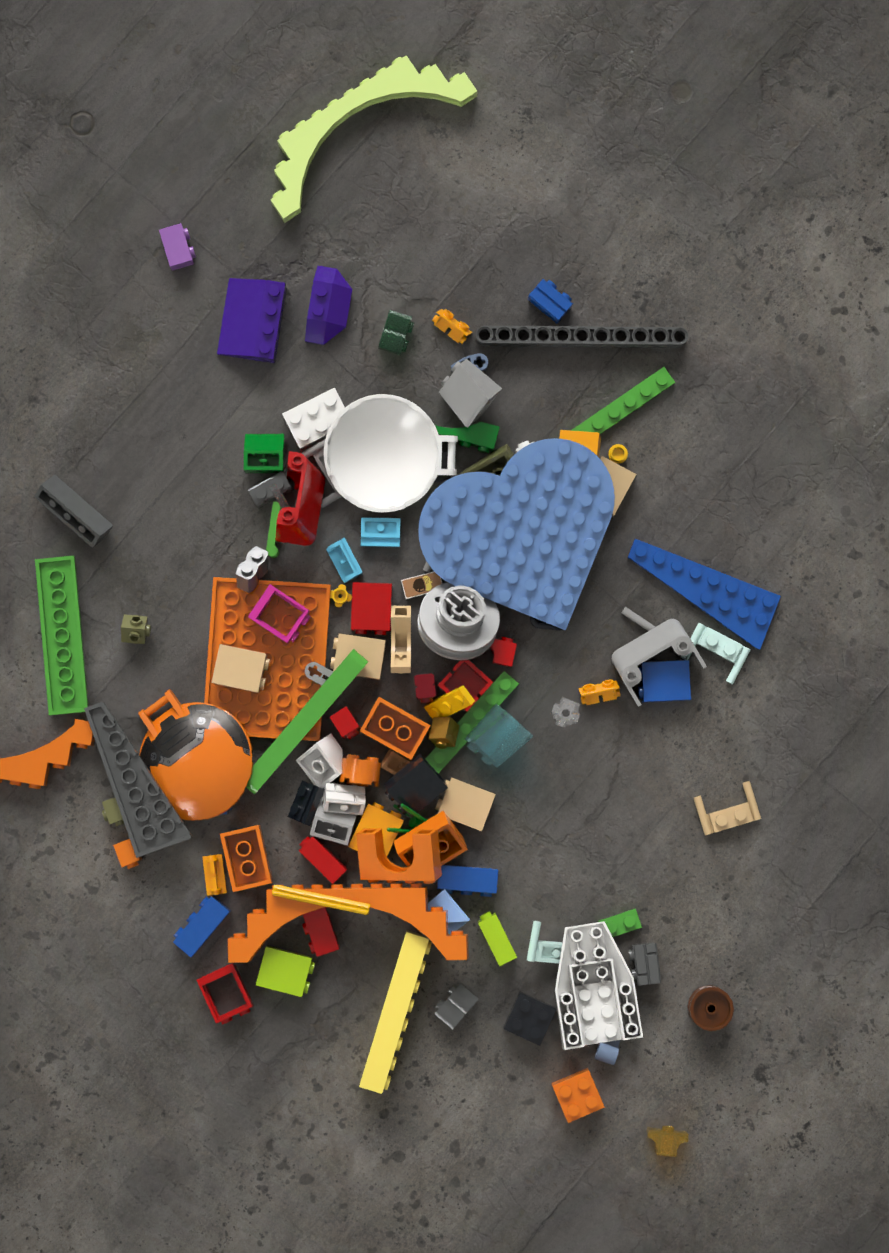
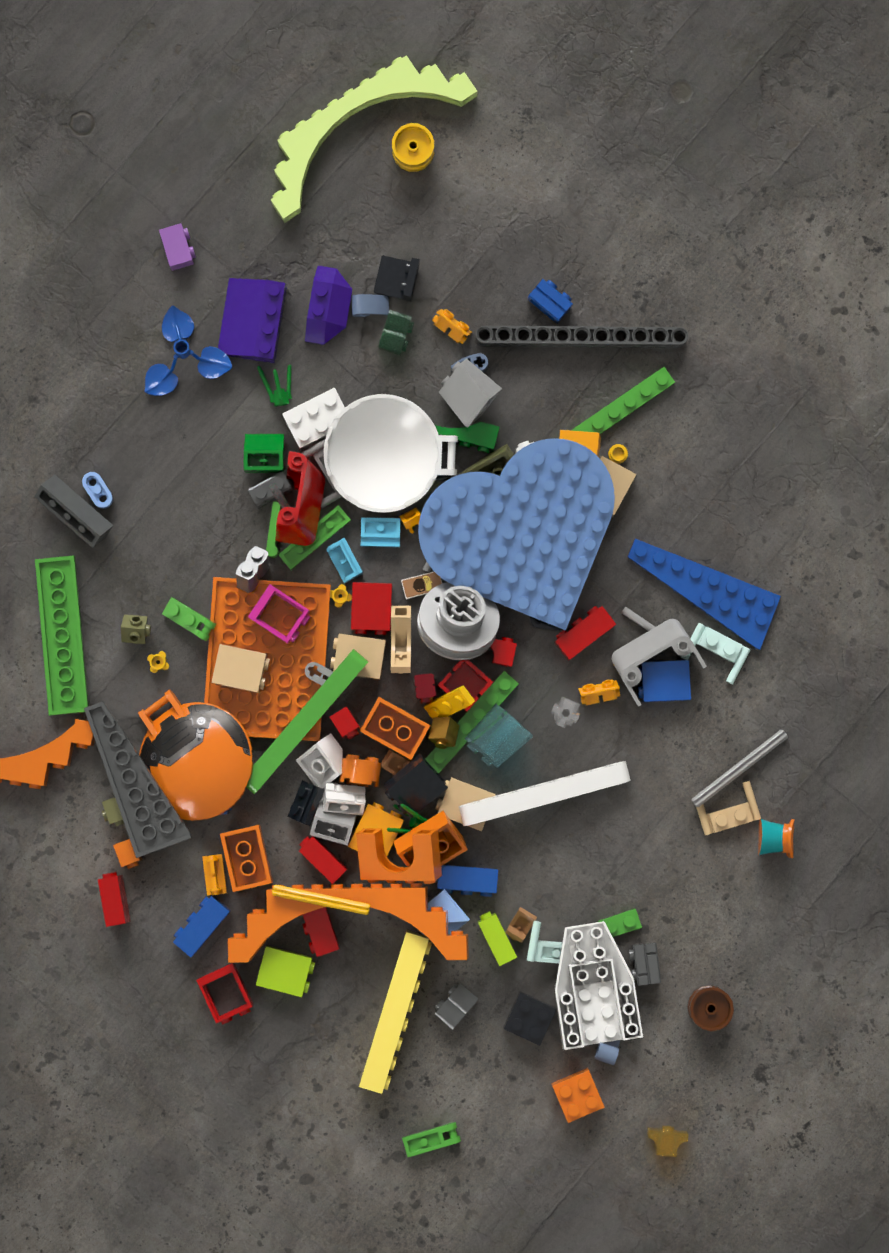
(98, 490): none -> light blue plate
(113, 899): none -> red brick
(162, 665): none -> yellow plate
(188, 618): none -> bright green plate
(211, 364): none -> blue plant
(279, 397): none -> green plant
(327, 527): none -> bright green plate
(368, 304): none -> sand blue panel
(397, 277): none -> black bracket
(402, 142): none -> yellow wheel
(410, 519): none -> light orange tile
(430, 1139): none -> bright green plate
(520, 925): none -> medium nougat bracket
(544, 793): none -> white beam
(584, 632): none -> red brick
(739, 768): none -> light grey axle
(776, 837): none -> hat

